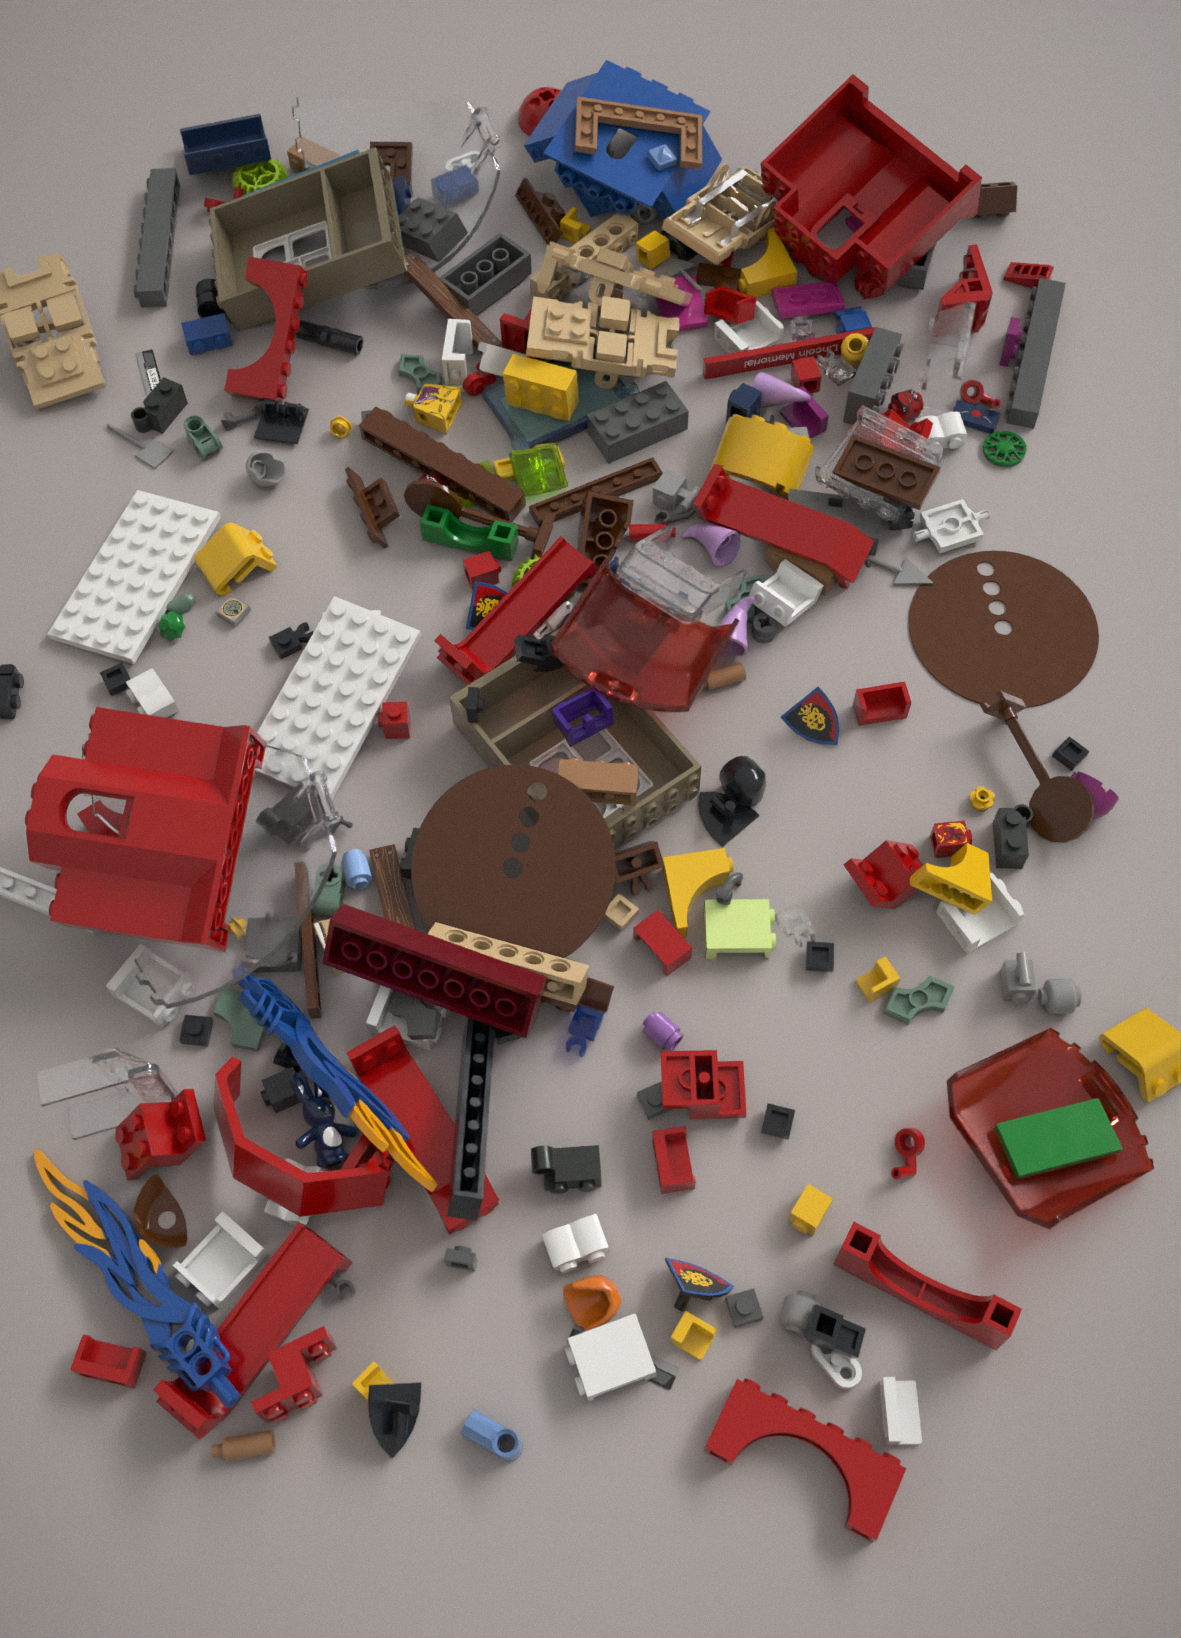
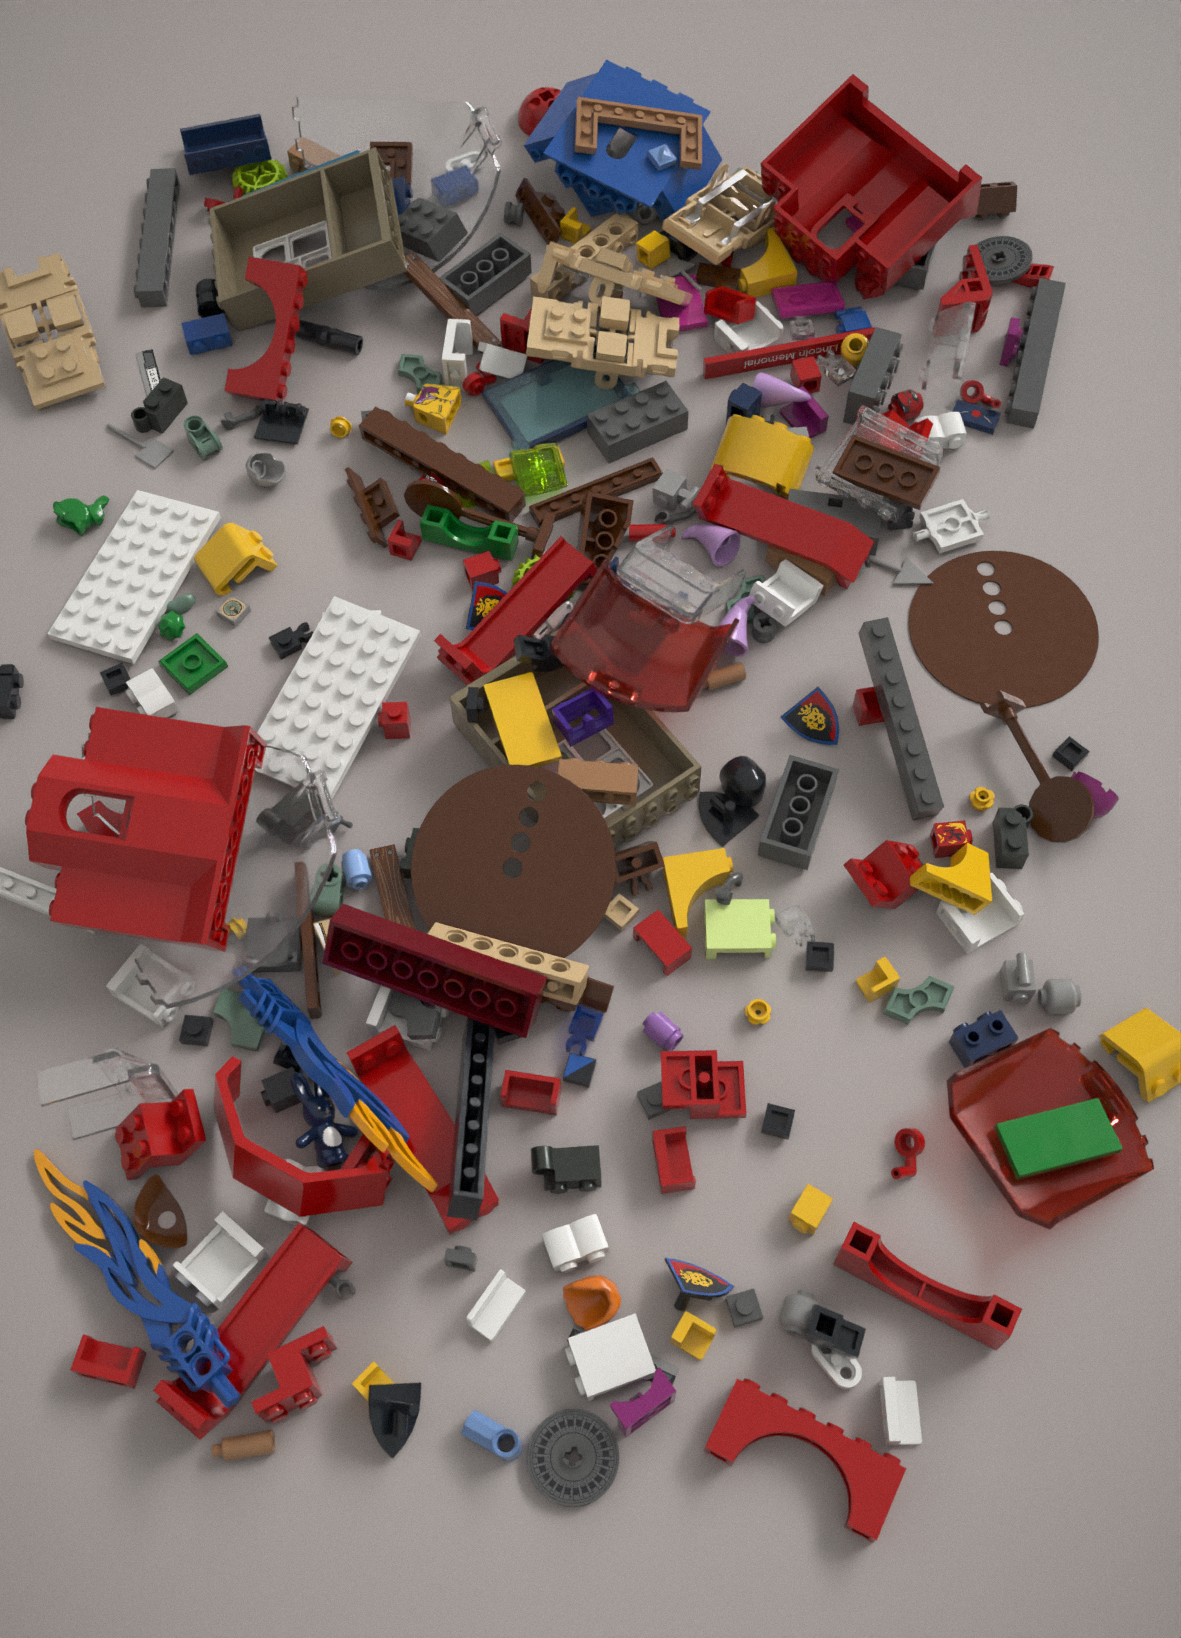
(78, 515): none -> green animal
(193, 663): none -> green tile
(403, 543): none -> red panel
(495, 1306): none -> white panel
(514, 213): none -> dark grey wheel
(522, 721): none -> yellow tile
(531, 1092): none -> red panel
(541, 387): yellow brick -> none
(551, 1470): none -> piece
(579, 1070): none -> black tile
(637, 1412): none -> magenta piece
(758, 1005): none -> yellow plate
(798, 812): none -> dark grey brick
(900, 719): none -> dark grey brick
(982, 1038): none -> dark blue brick
(1004, 448): green wheel -> none
(1005, 258): none -> piece

